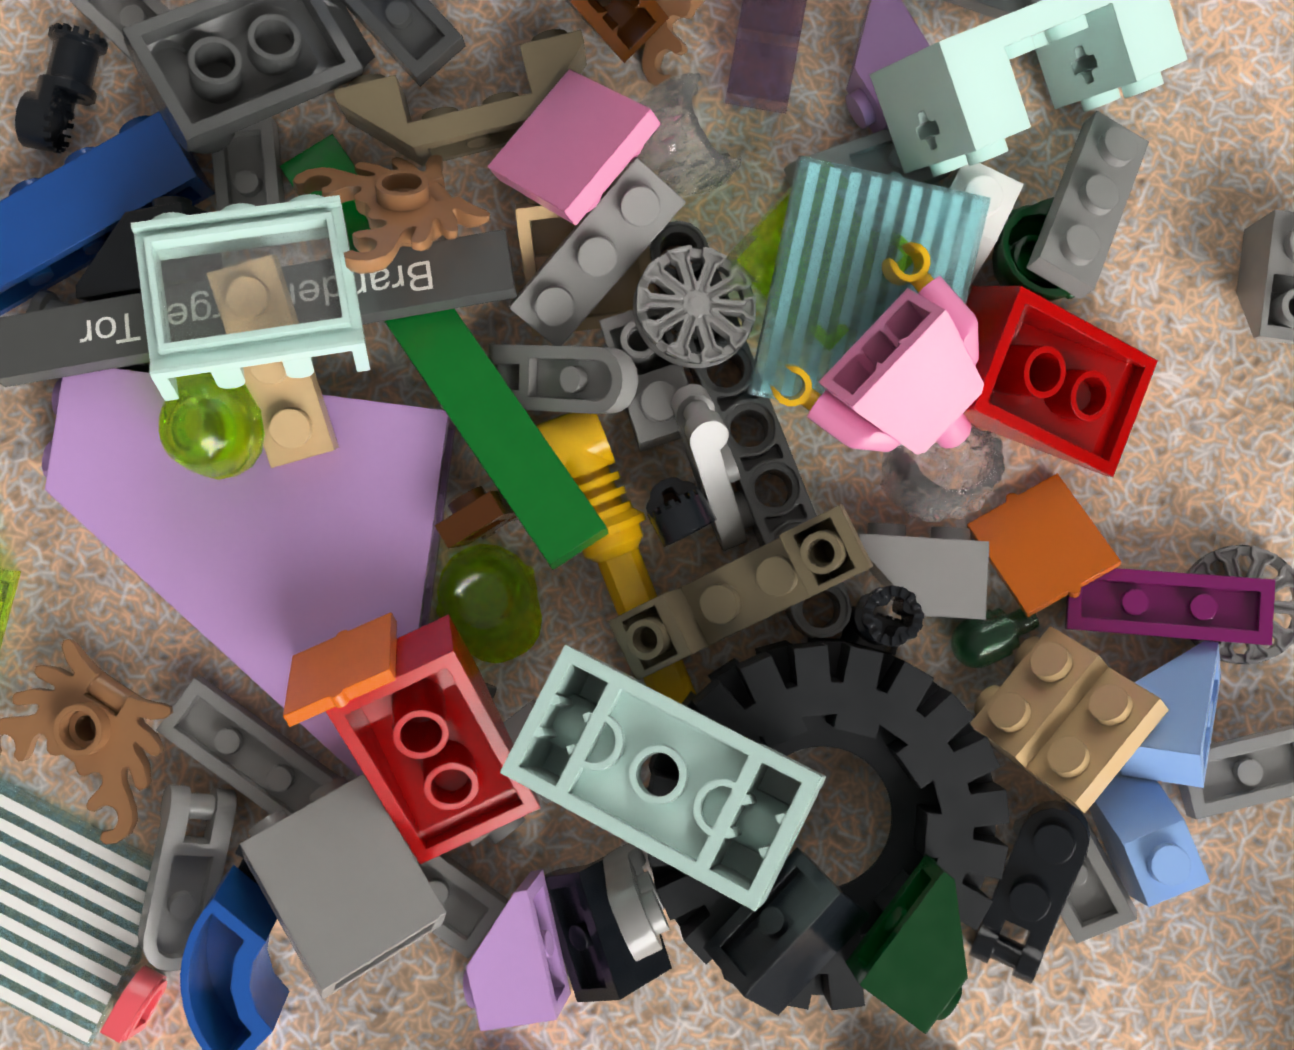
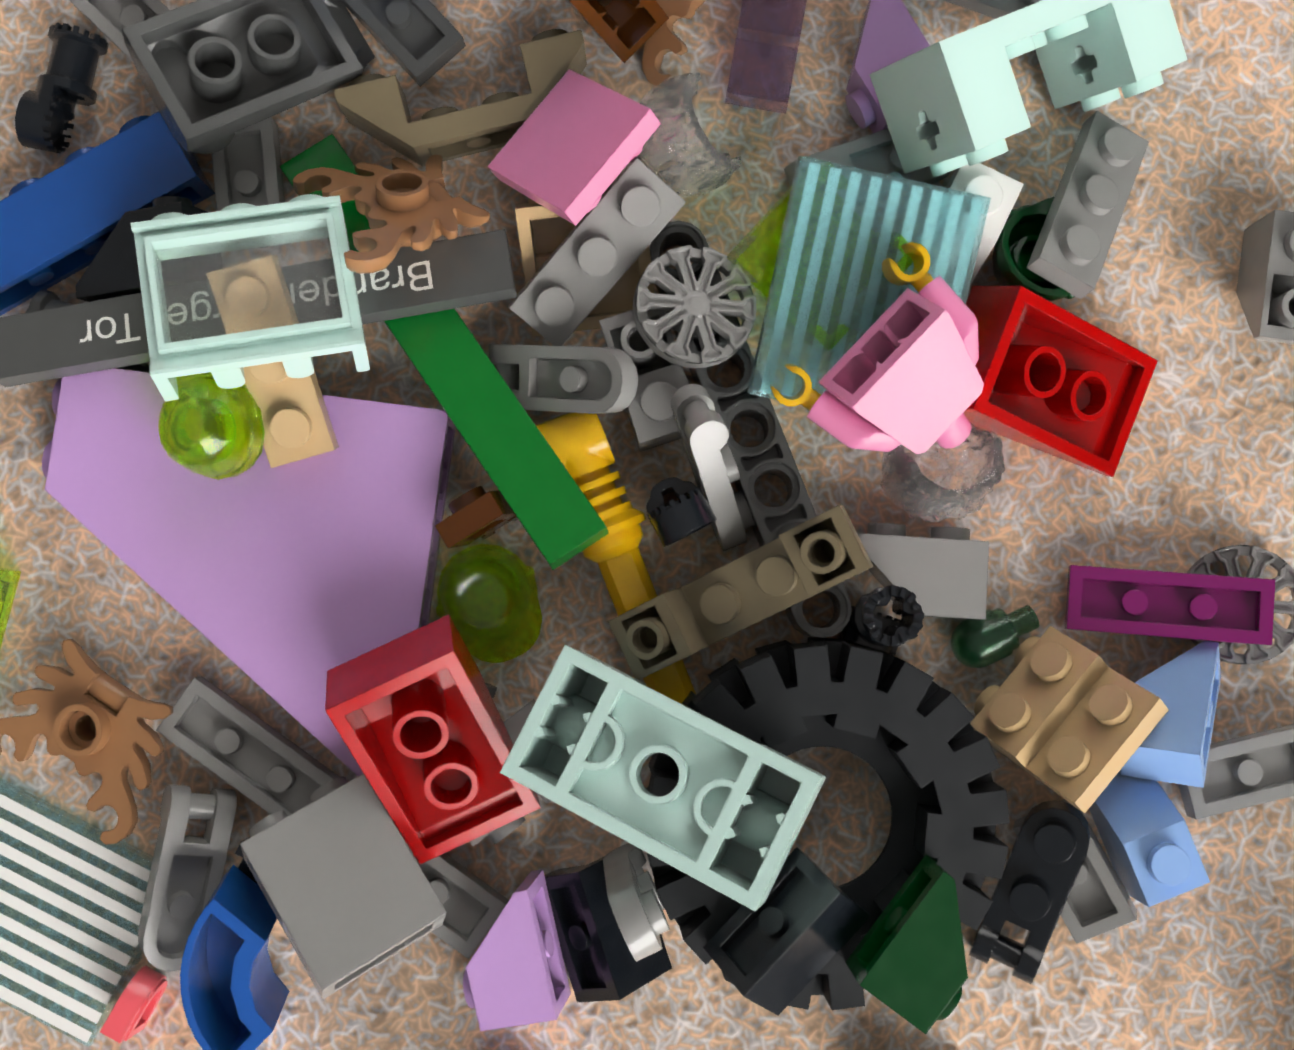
(341, 669): orange piece -> none
(1044, 545): orange piece -> none

